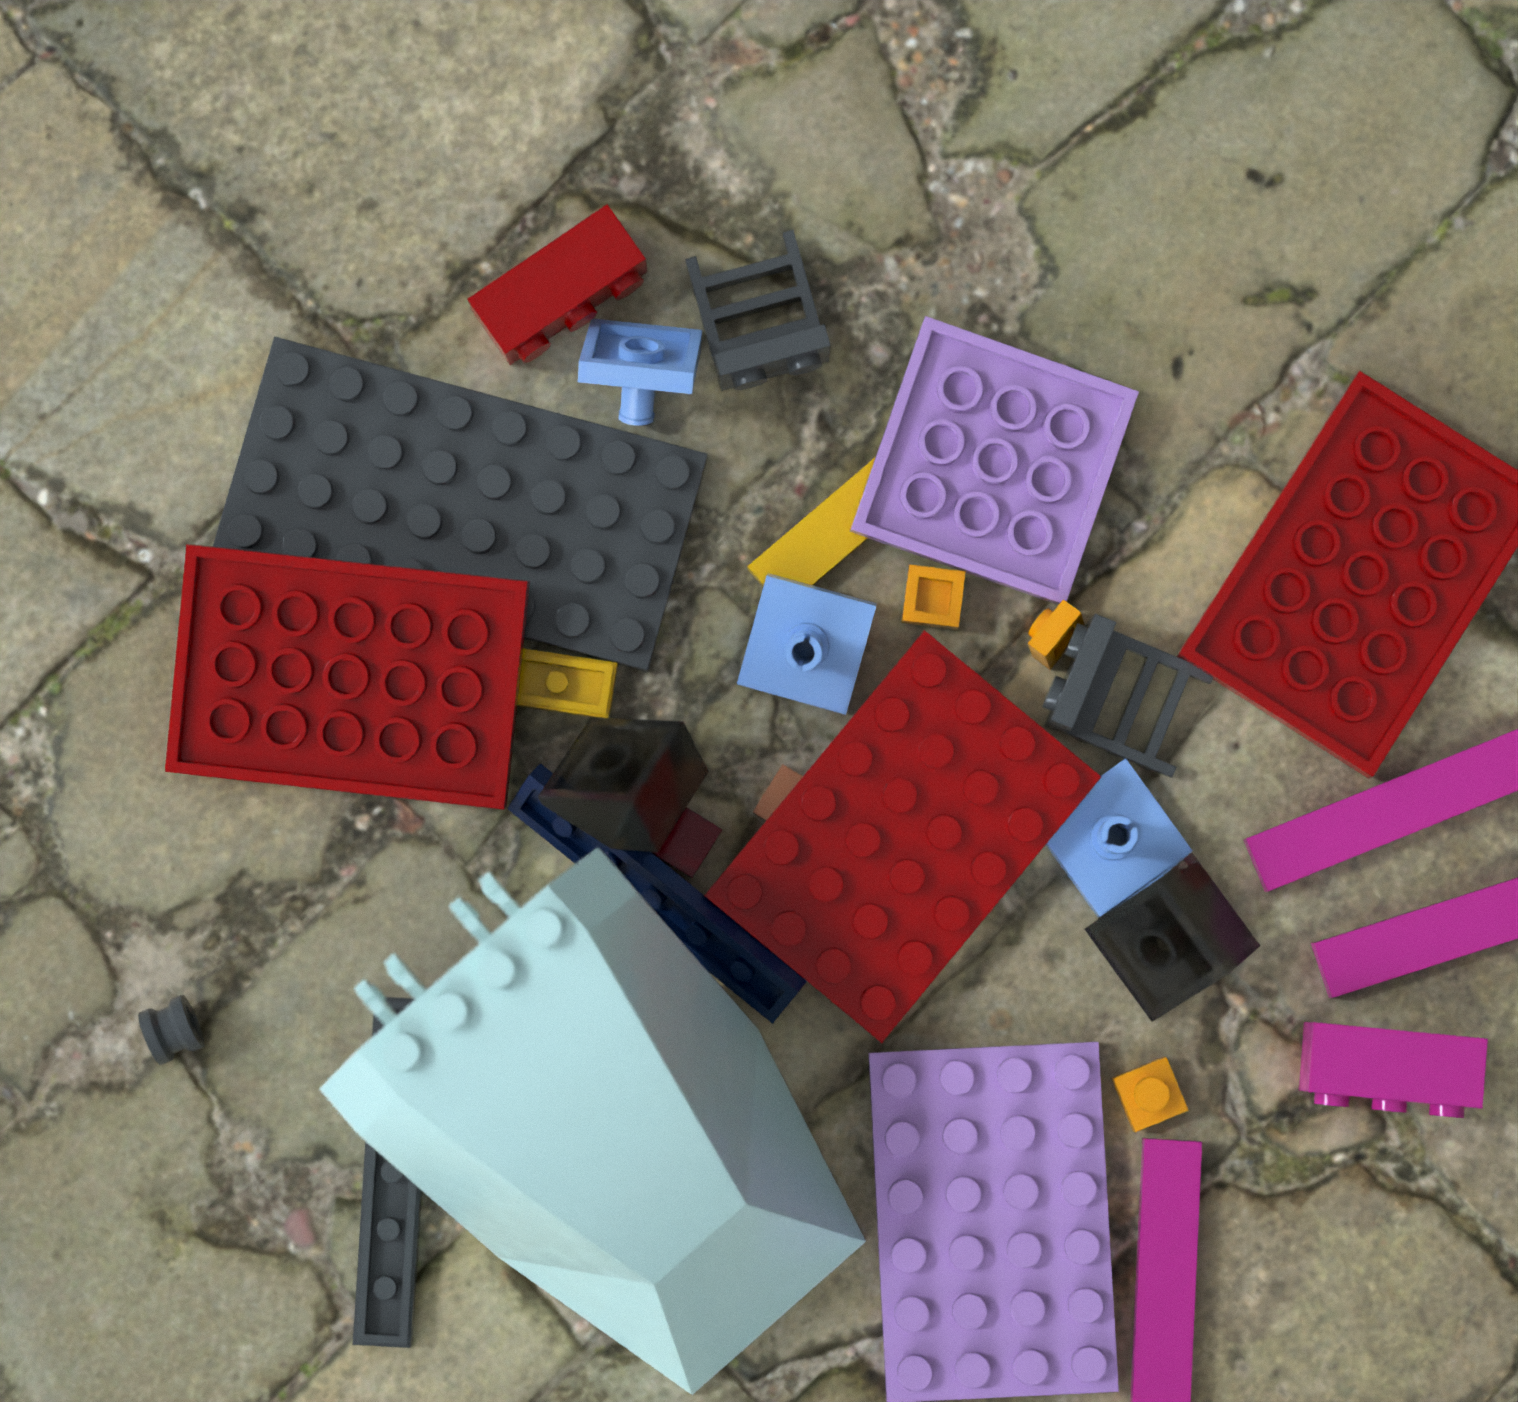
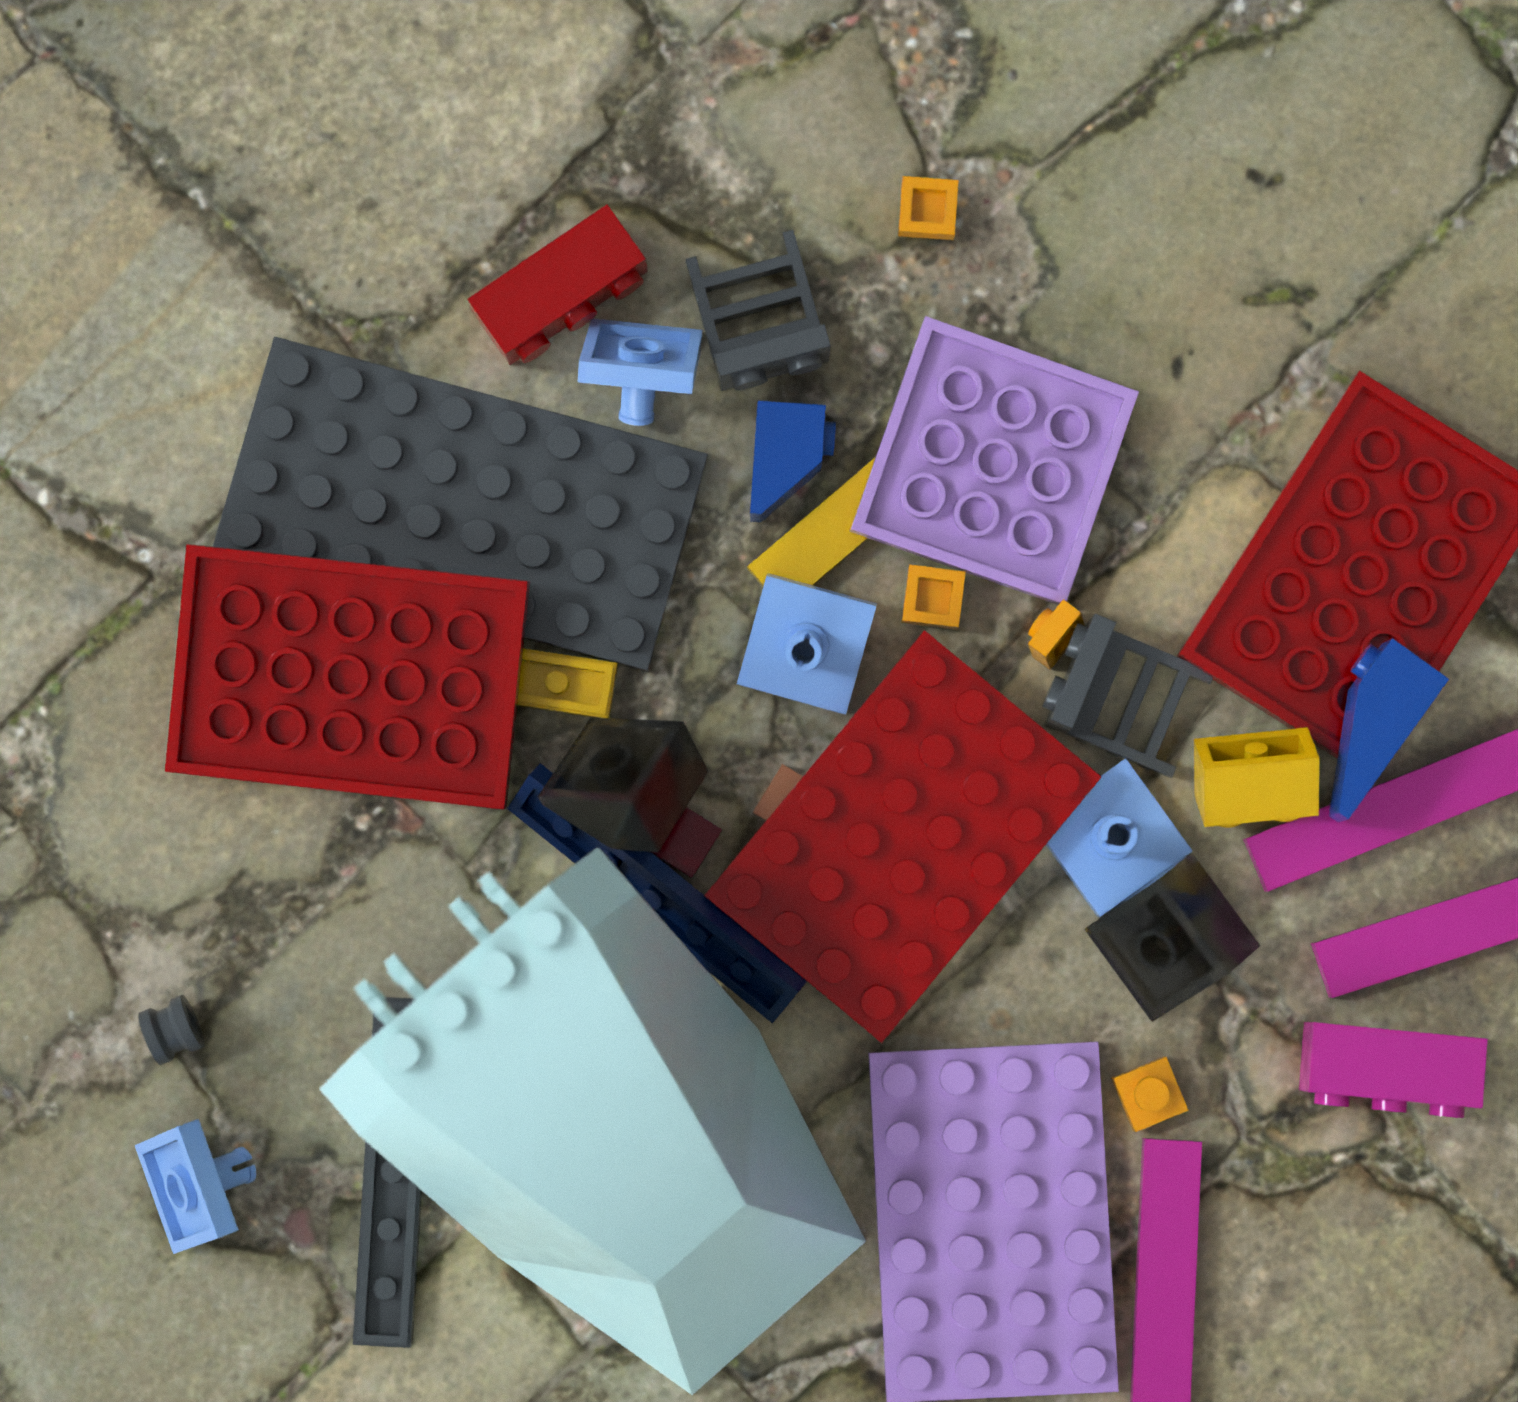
(192, 1184): none -> light blue tile
(787, 452): none -> blue slope
(928, 208): none -> light orange plate
(1256, 777): none -> yellow brick
(1379, 715): none -> blue slope

